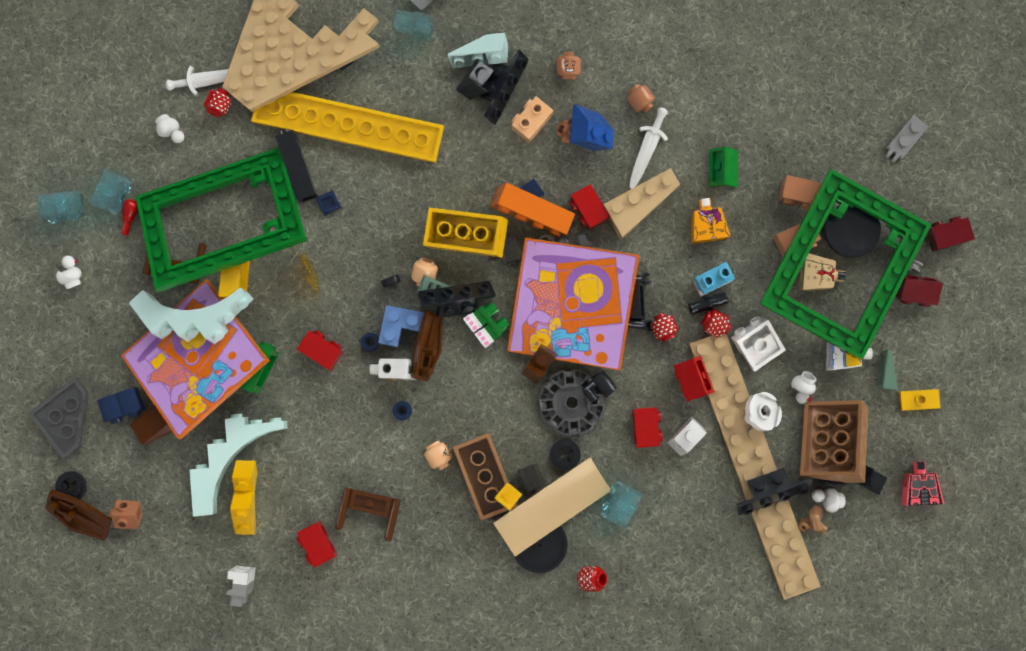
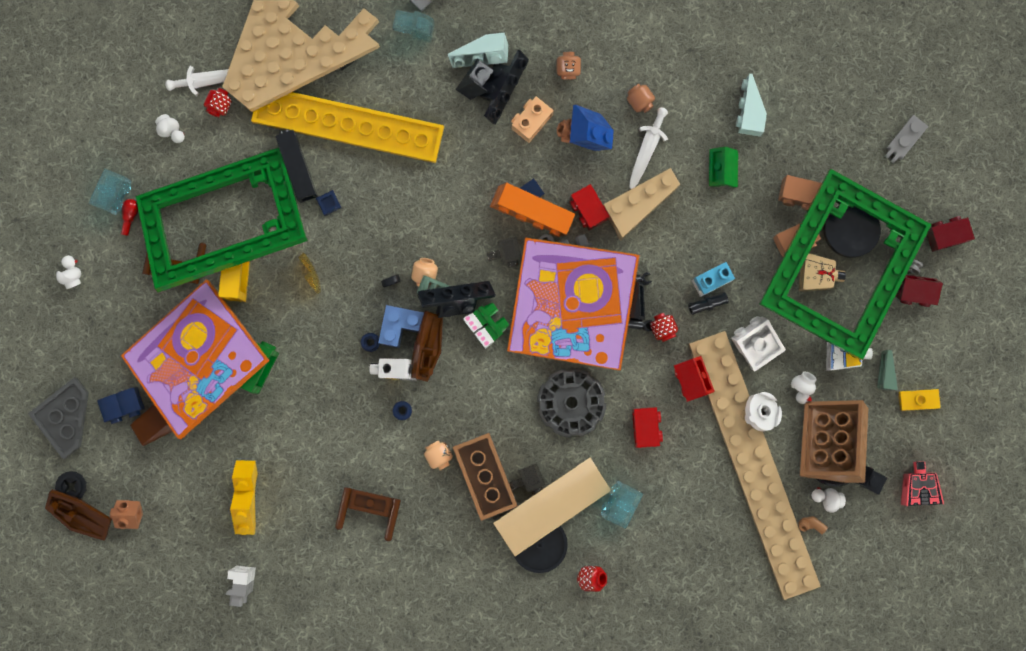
(61, 206): clear light blue brick -> none
(188, 323): light aqua arch -> none
(206, 481): light aqua arch -> none
(316, 544): red brick -> none
(320, 350): red brick -> none
(465, 232): yellow brick -> none
(508, 496): yellow panel -> none
(539, 364): reddish brown slope -> none
(574, 455): black gear -> none
(602, 384): black piece -> none
(687, 436): white torso -> none
(708, 224): light orange torso -> none
(716, 323): red head -> none
(752, 109): none -> light aqua slope
(771, 489): black bracket -> none
(815, 516): medium nougat arm -> none

